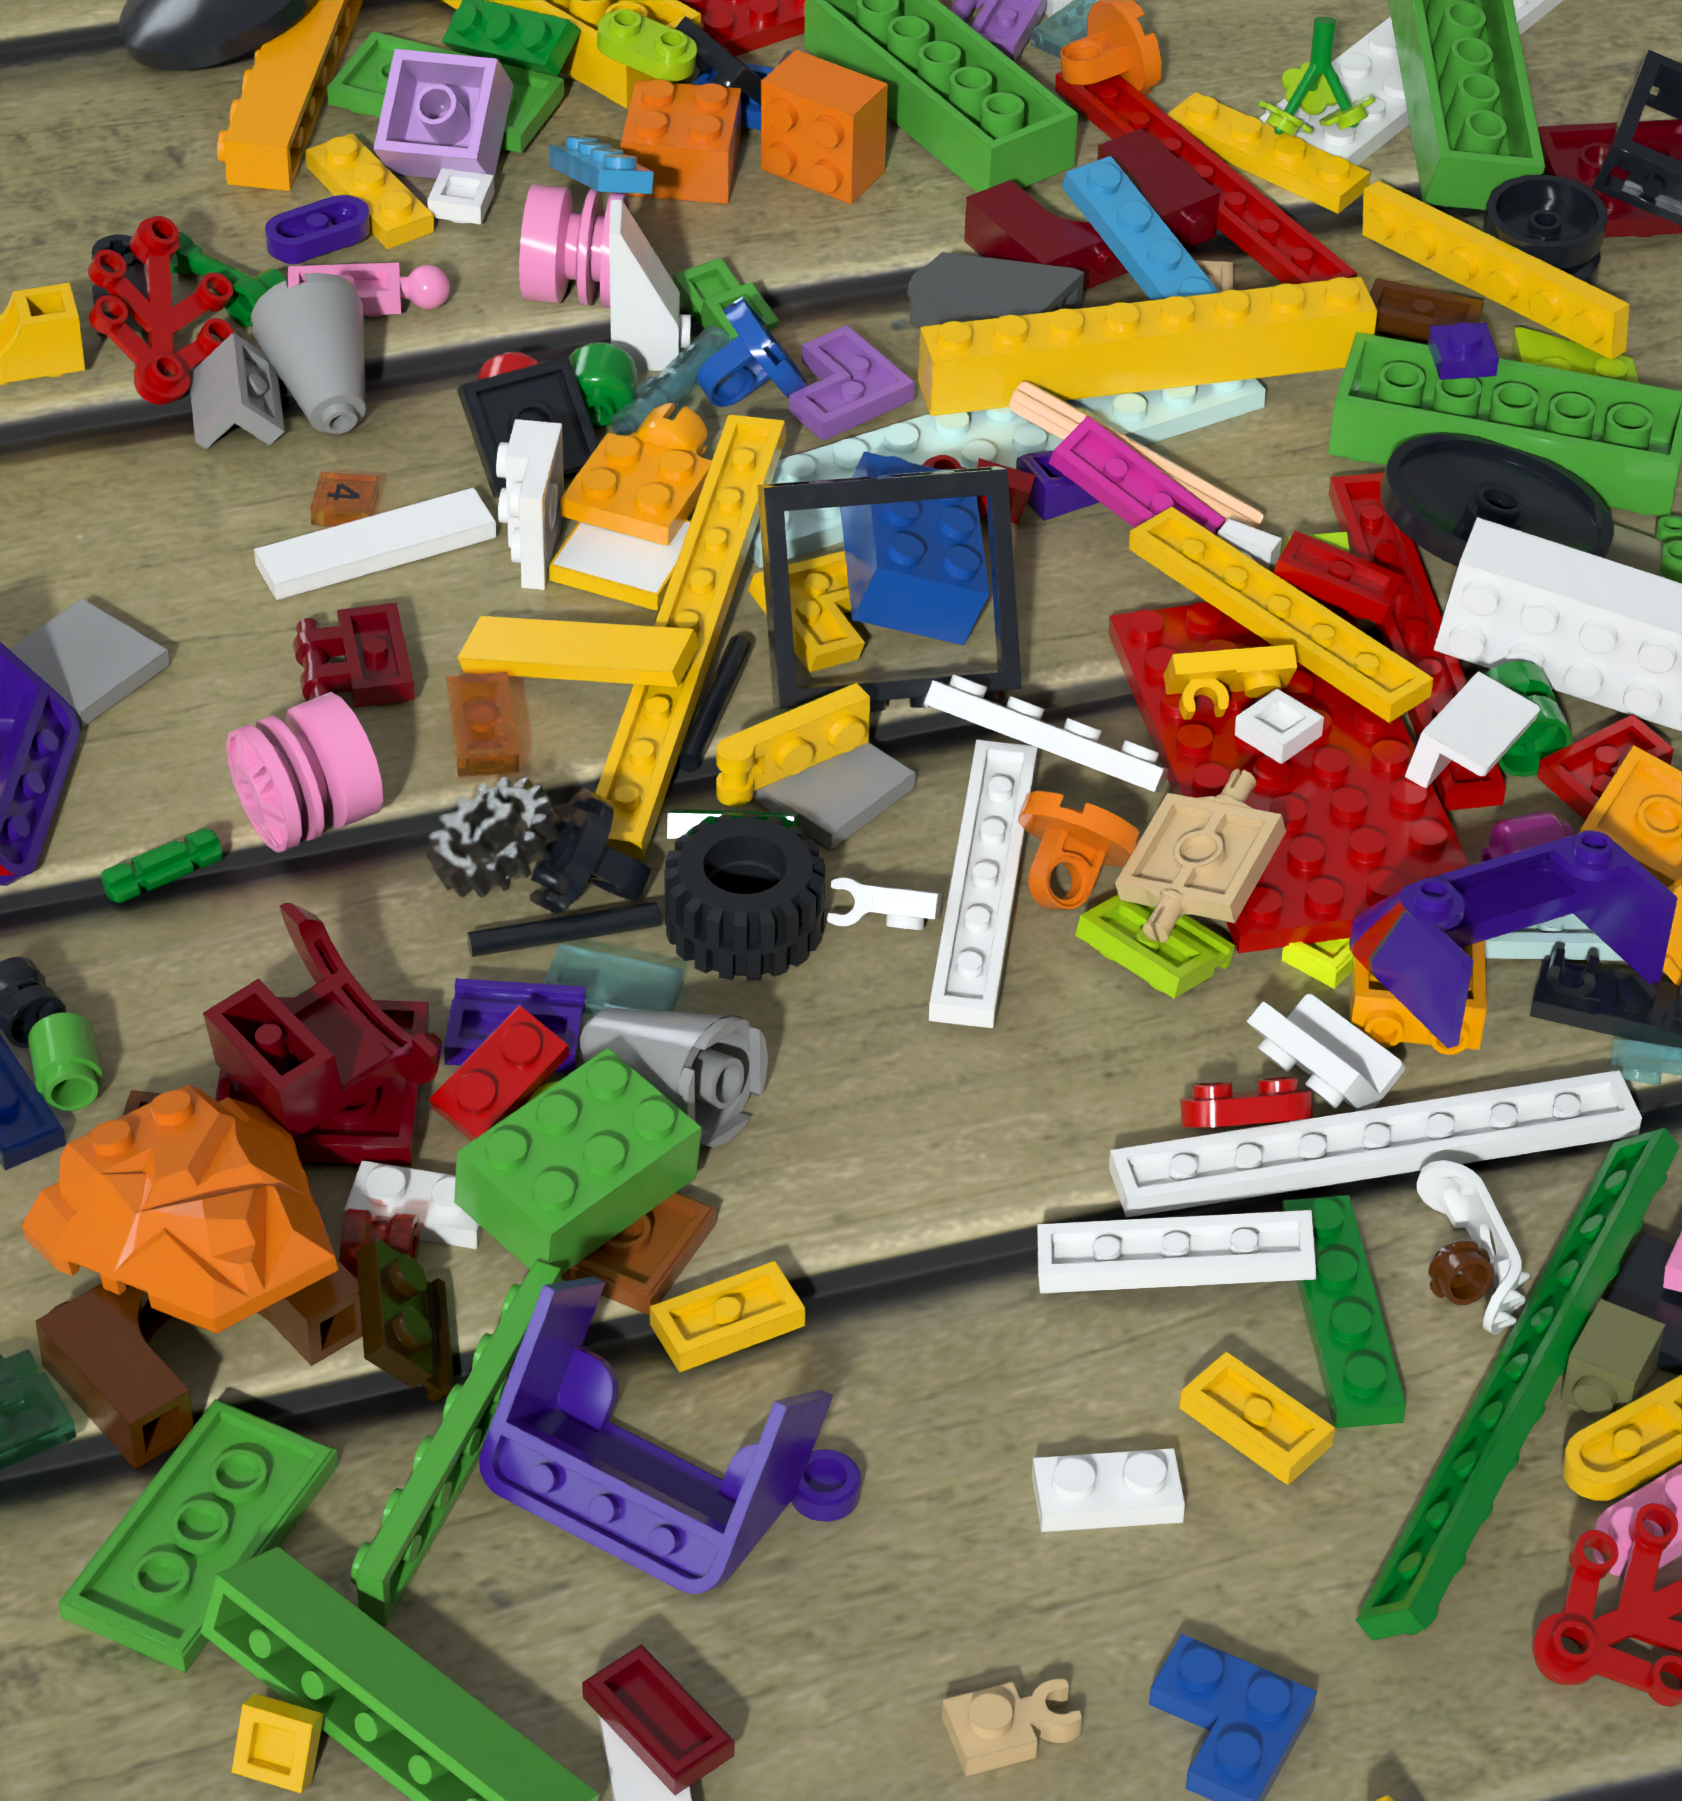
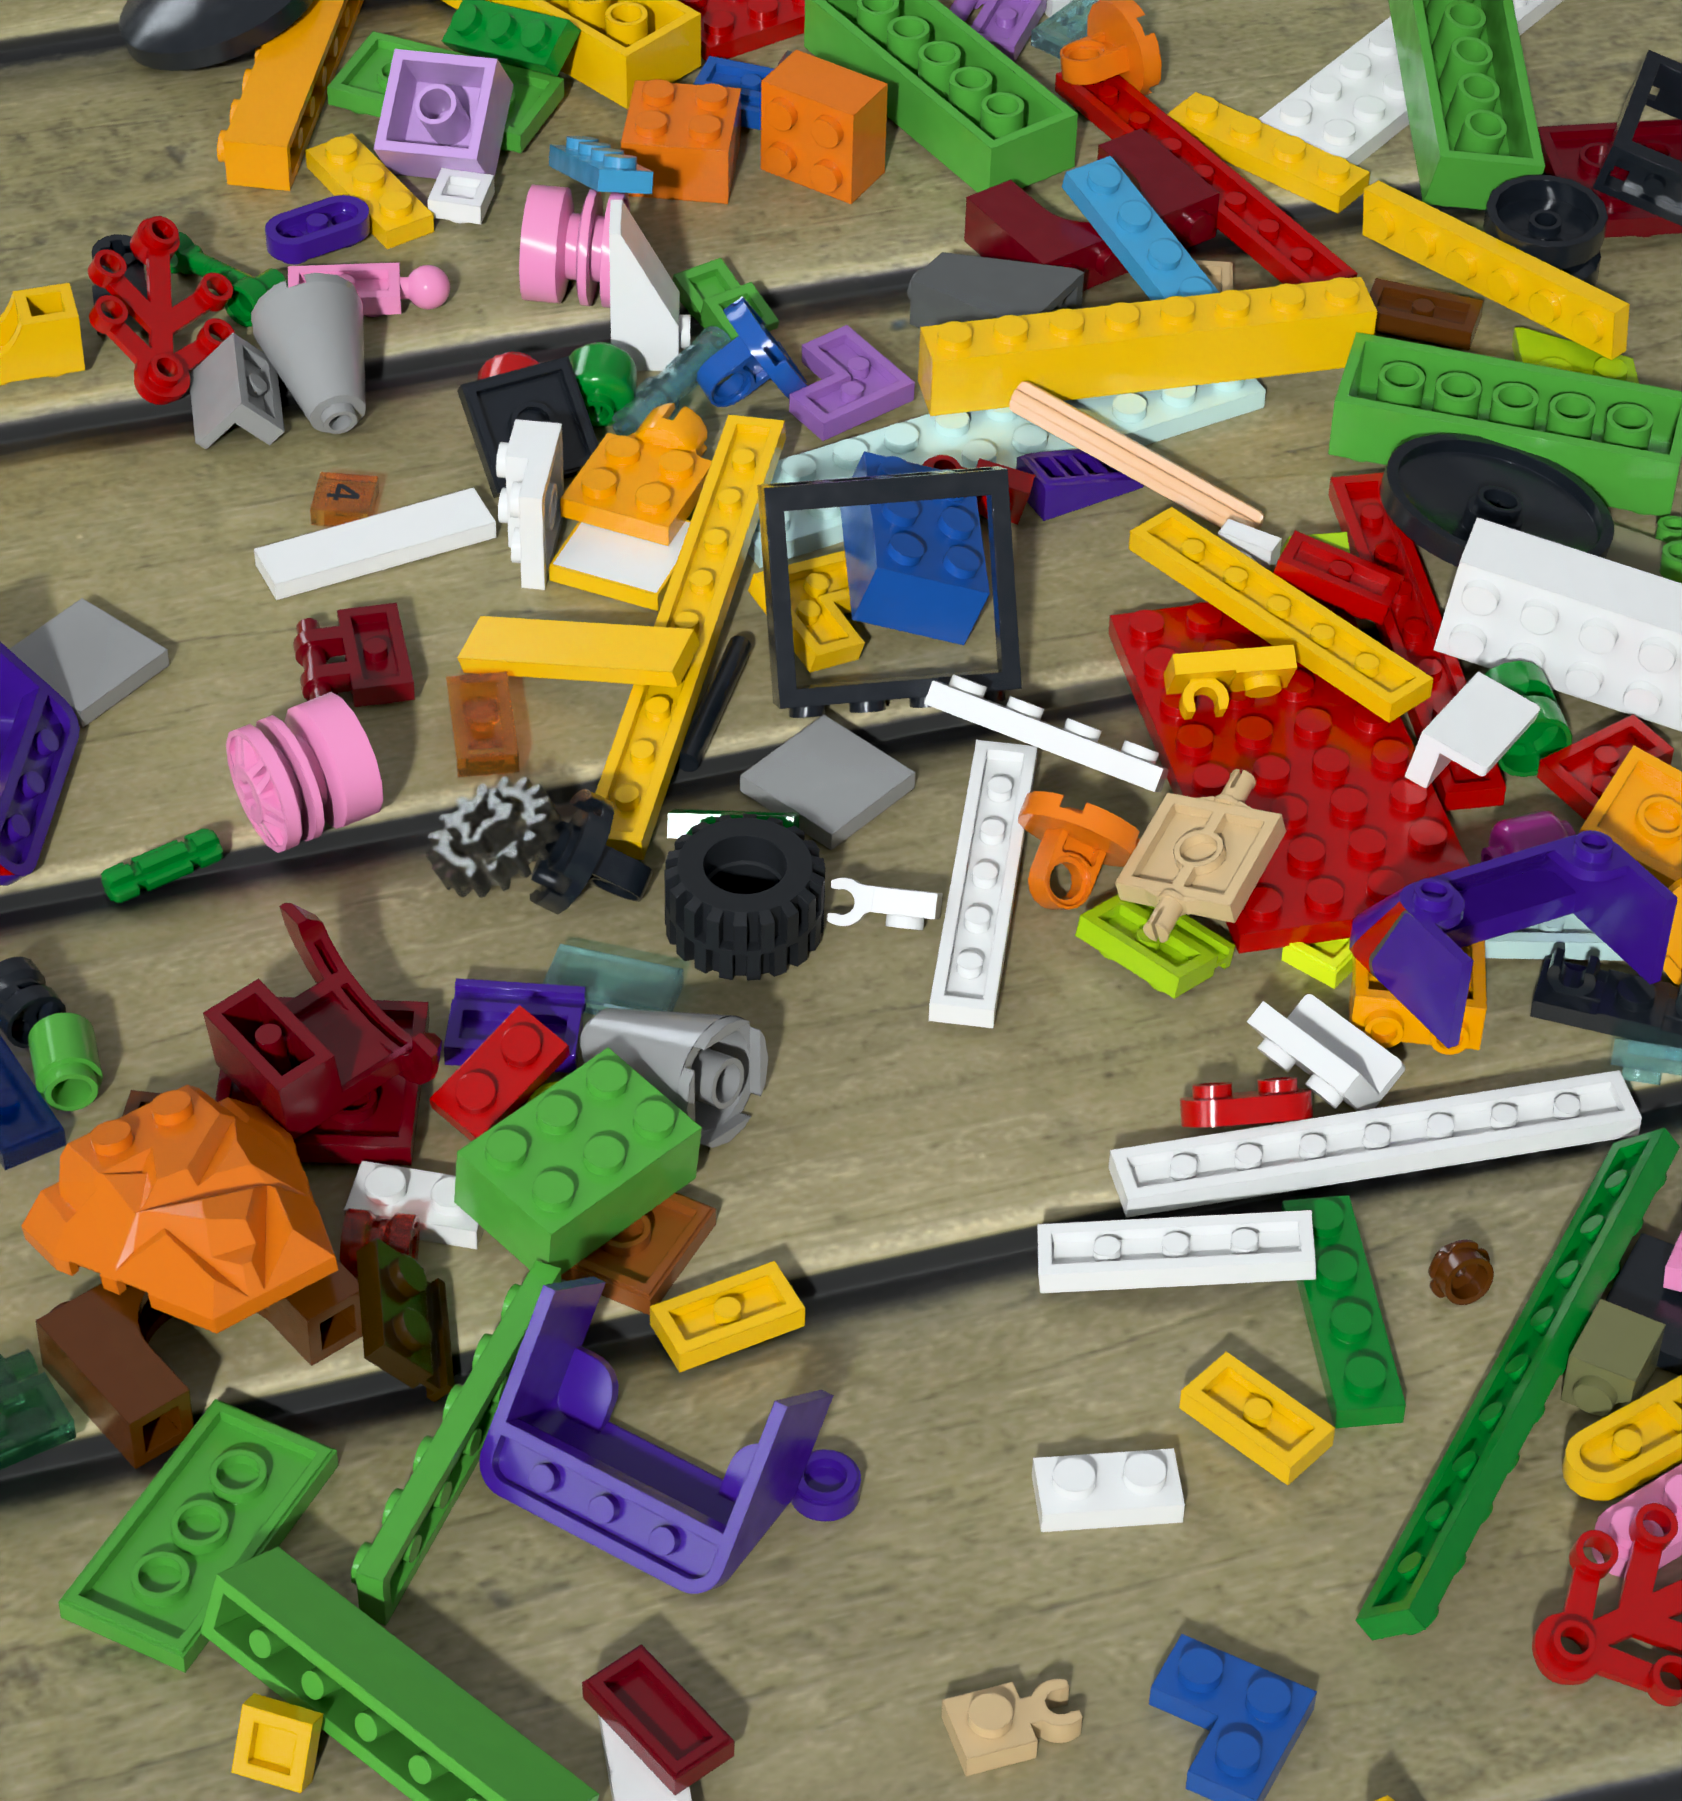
(563, 929): black bar -> none
(646, 45): lime plate -> none
(713, 54): black plate -> none
(791, 743): yellow plate -> none
(1124, 478): dark pink plate -> none
(1279, 726): white plate -> none
(1314, 88): plant -> none
(1463, 351): dark purple plate -> none
(1468, 1205): white piece -> none

